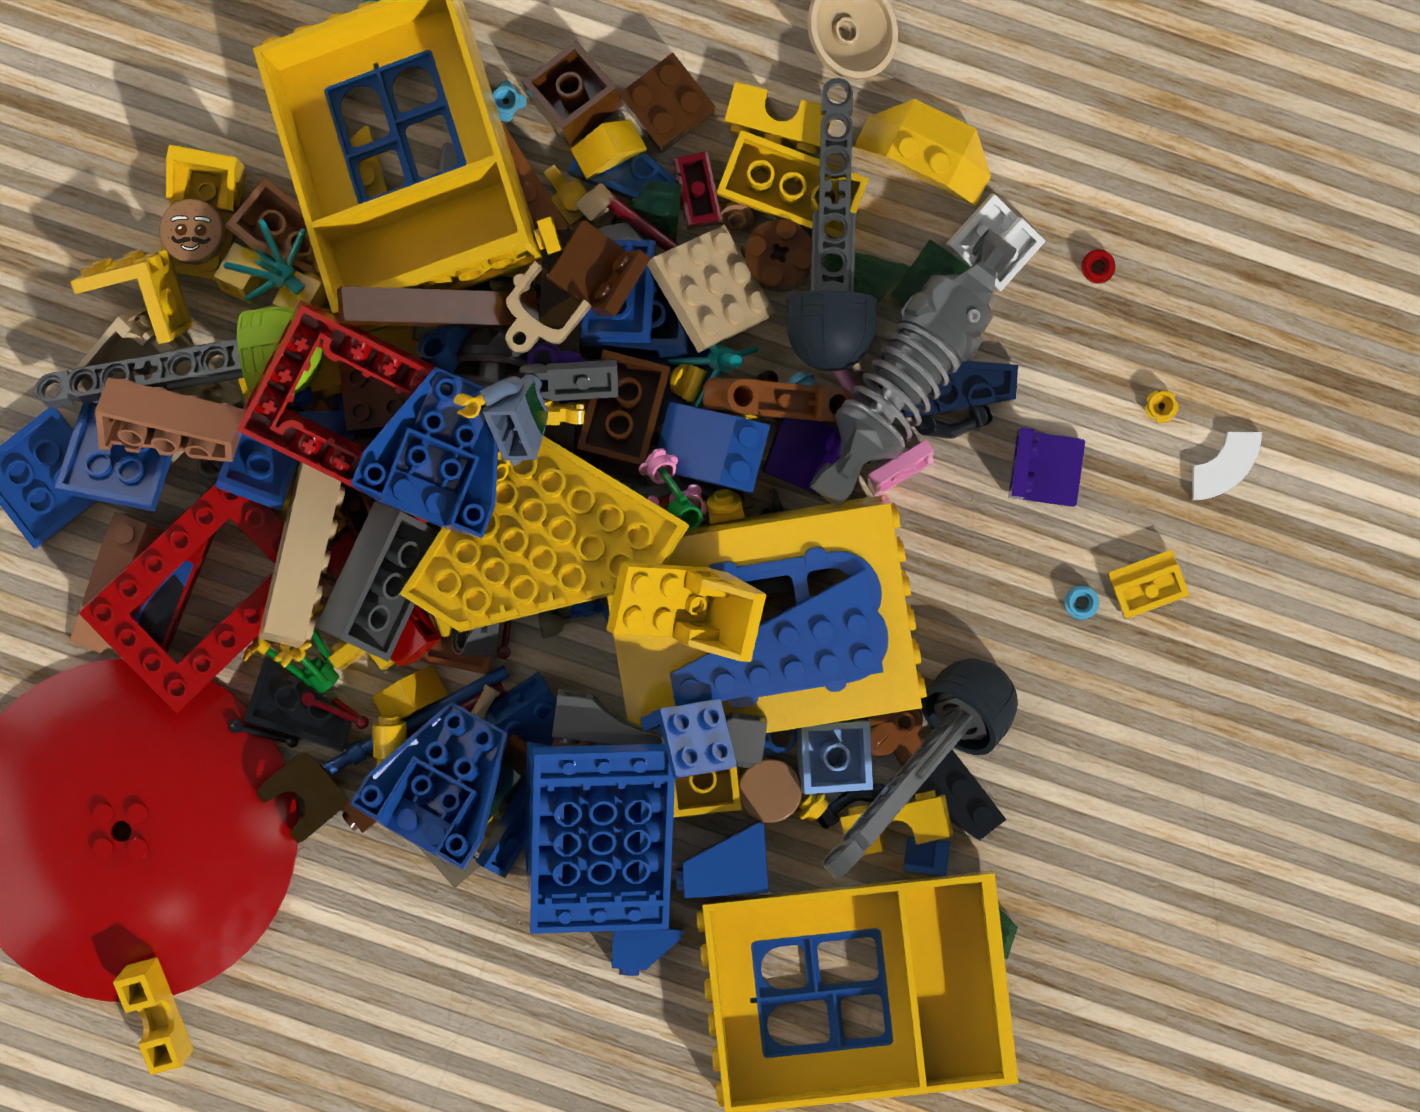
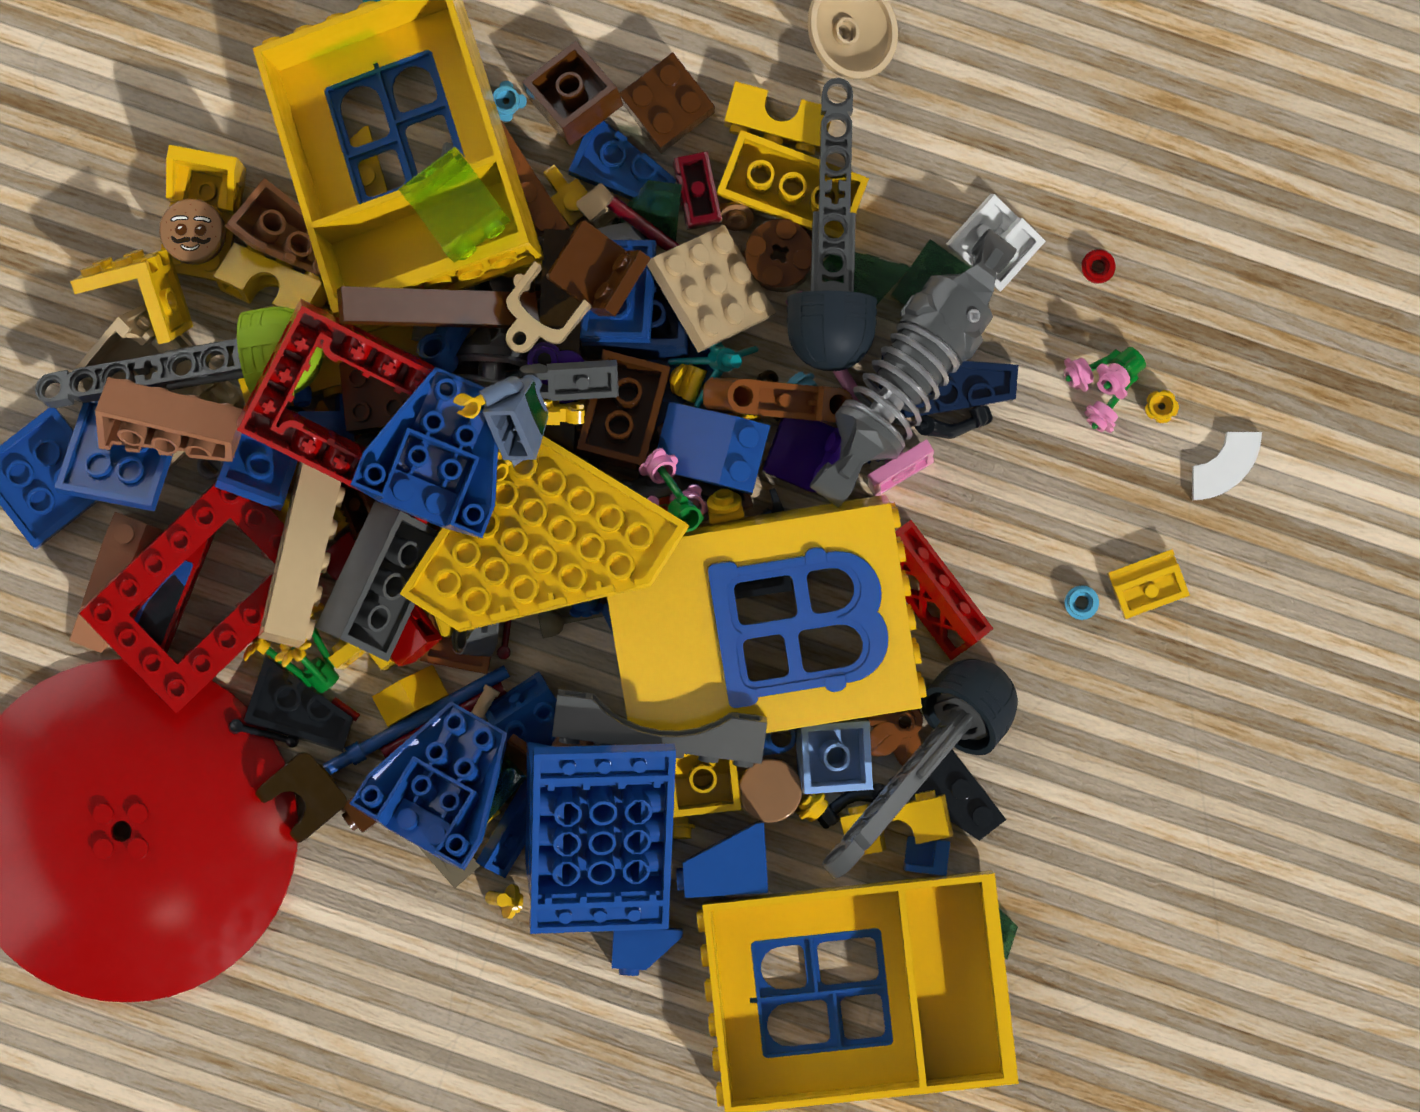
(164, 1038): yellow arch -> none
(279, 272): teal plant -> none
(308, 699): dark red hinge -> none
(387, 736): yellow brick -> none
(455, 205): none -> clear neon green panel
(510, 901): none -> yellow plate
(547, 236): yellow plate -> none
(607, 147): yellow slope -> none
(681, 828): none -> yellow plate
(690, 604): yellow bracket -> none
(694, 737): bracket -> none
(803, 646): blue wing -> none
(928, 148): yellow wedge -> none
(943, 589): none -> red fence
(1046, 468): dark purple bracket -> none
(1112, 380): none -> bright pink plant

